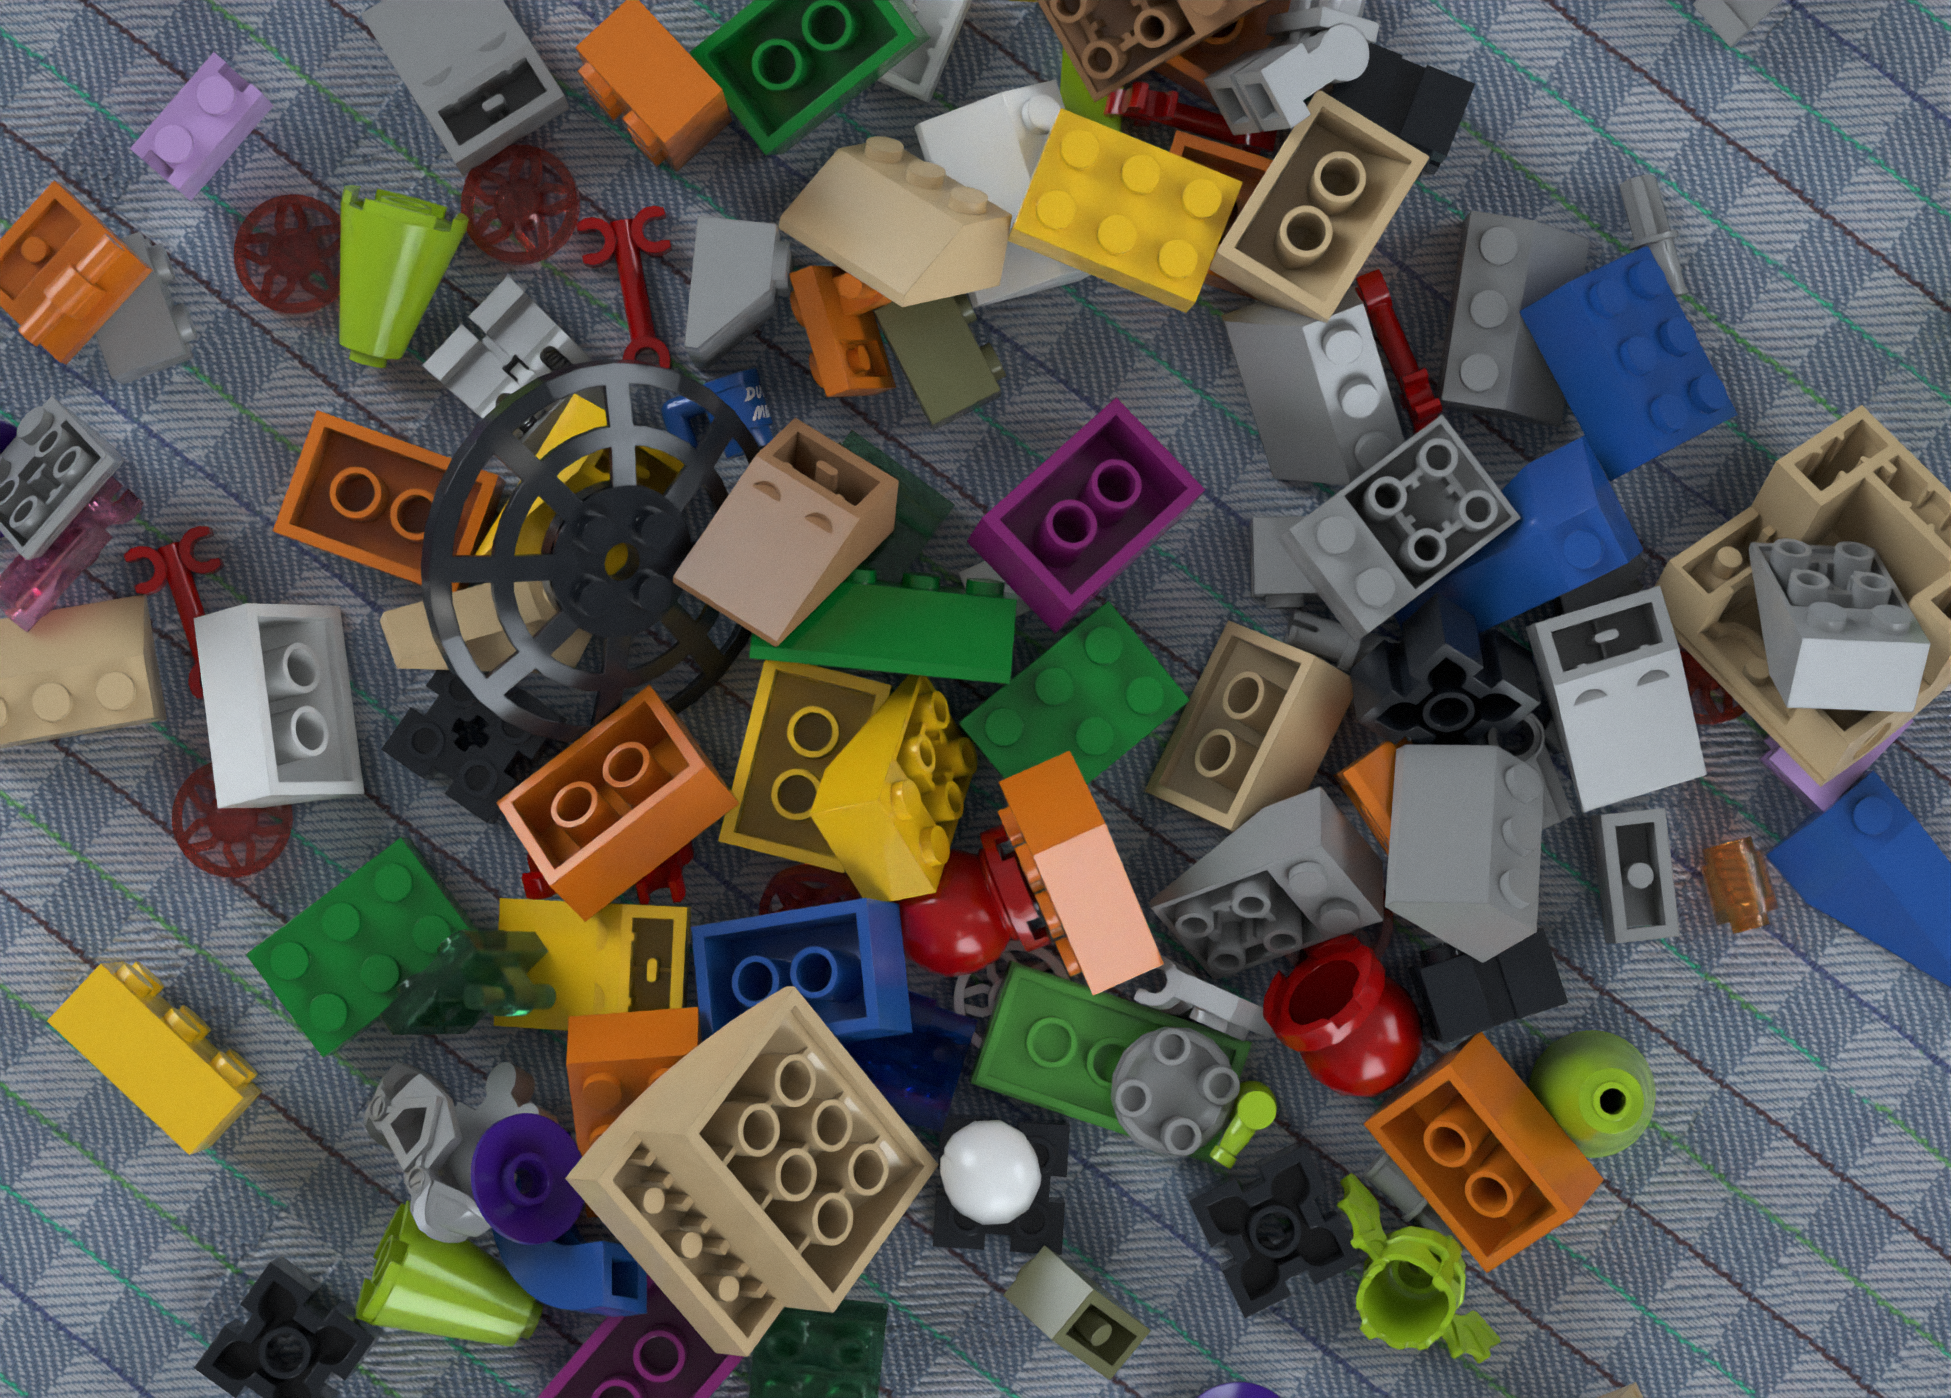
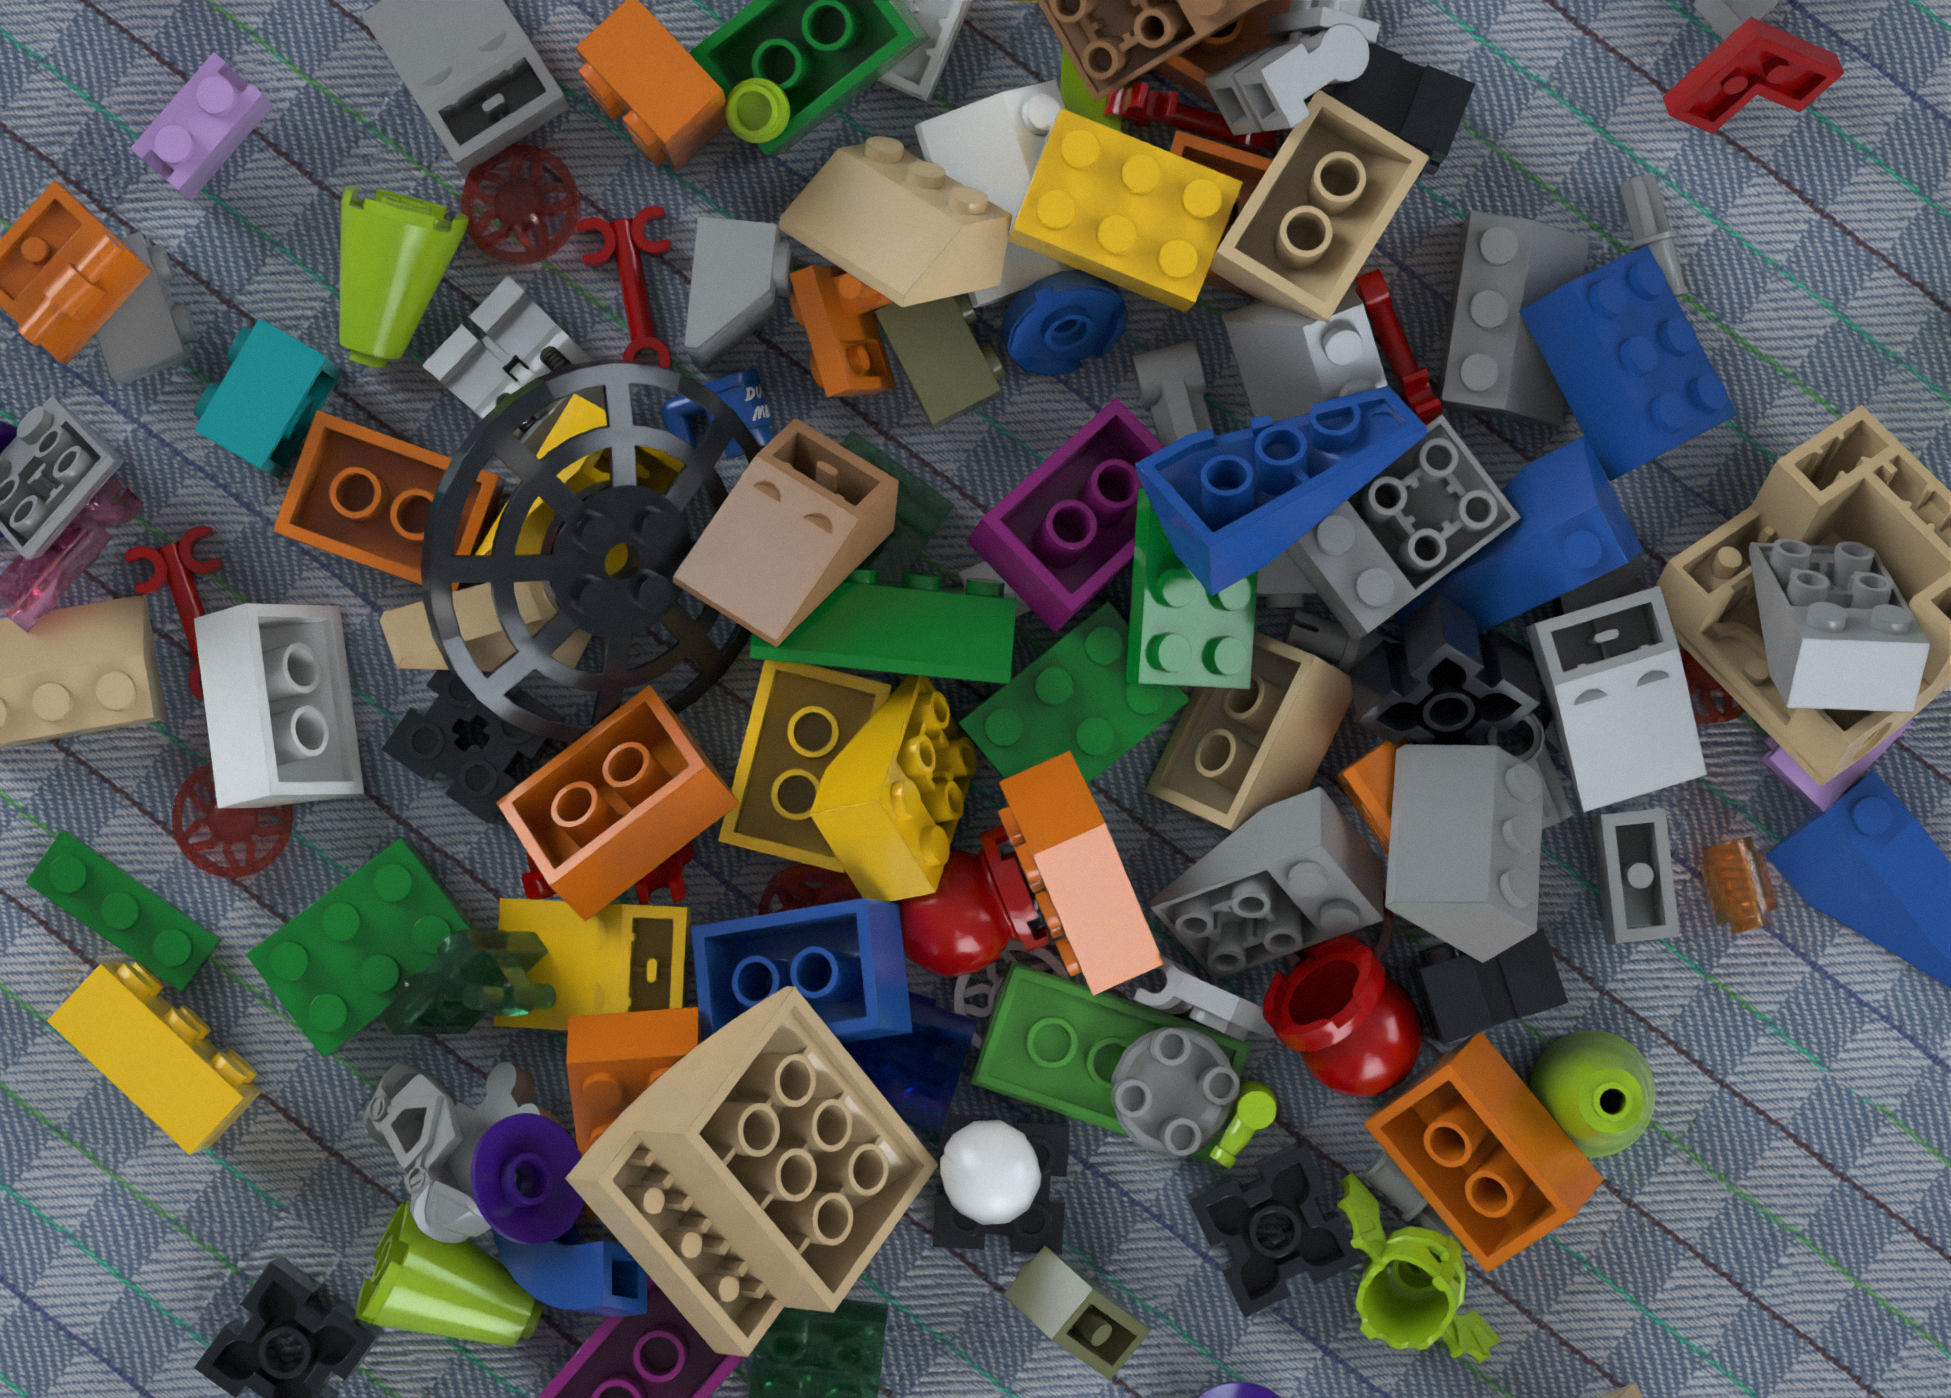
(123, 910): none -> green plate
(266, 397): none -> teal brick
(290, 253): clear red wheel -> none
(757, 110): none -> lime plate
(1063, 322): none -> blue plate
(1173, 390): none -> light grey piece
(1177, 626): none -> plate
(1257, 490): none -> blue wedge
(1748, 64): none -> red plate

